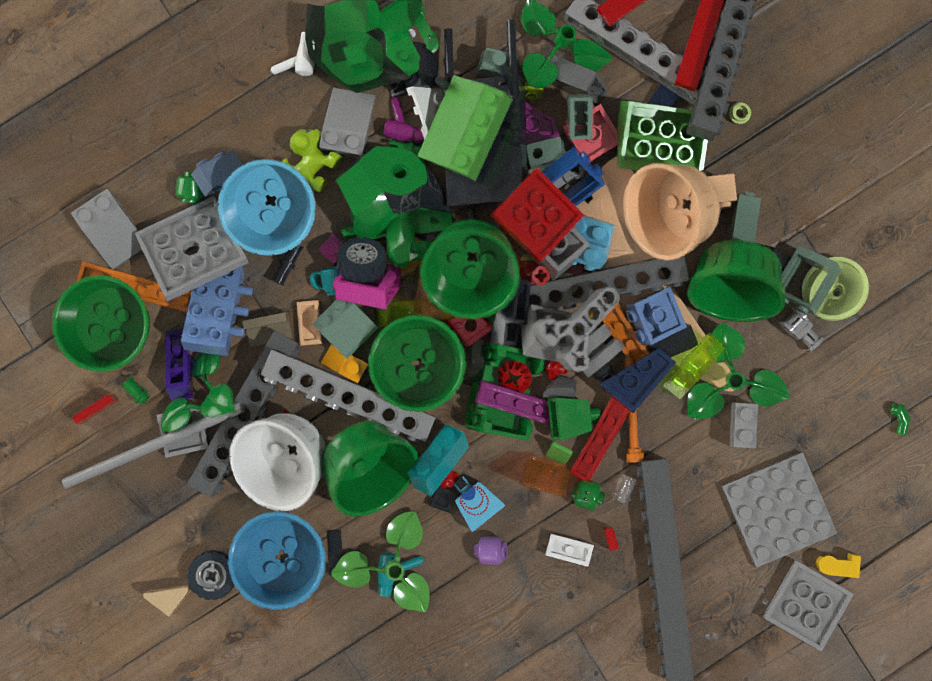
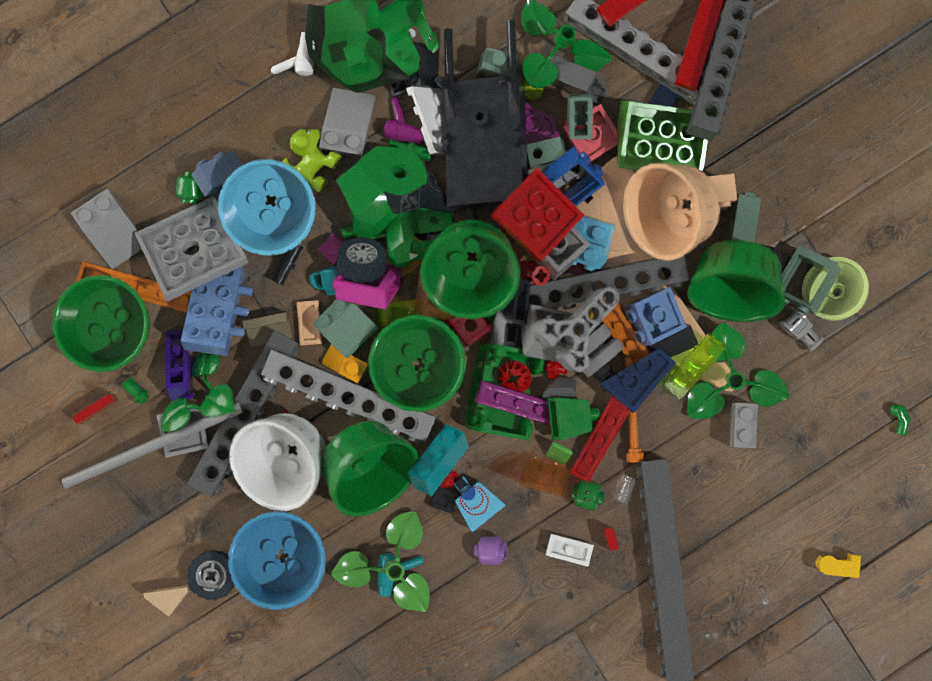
(335, 547): black window -> none
(465, 127): bright green slope -> none
(473, 359): clear smoke wing -> none
(742, 107): yellowish green plate -> none
(779, 509): light grey plate -> none
(808, 605): light grey plate -> none

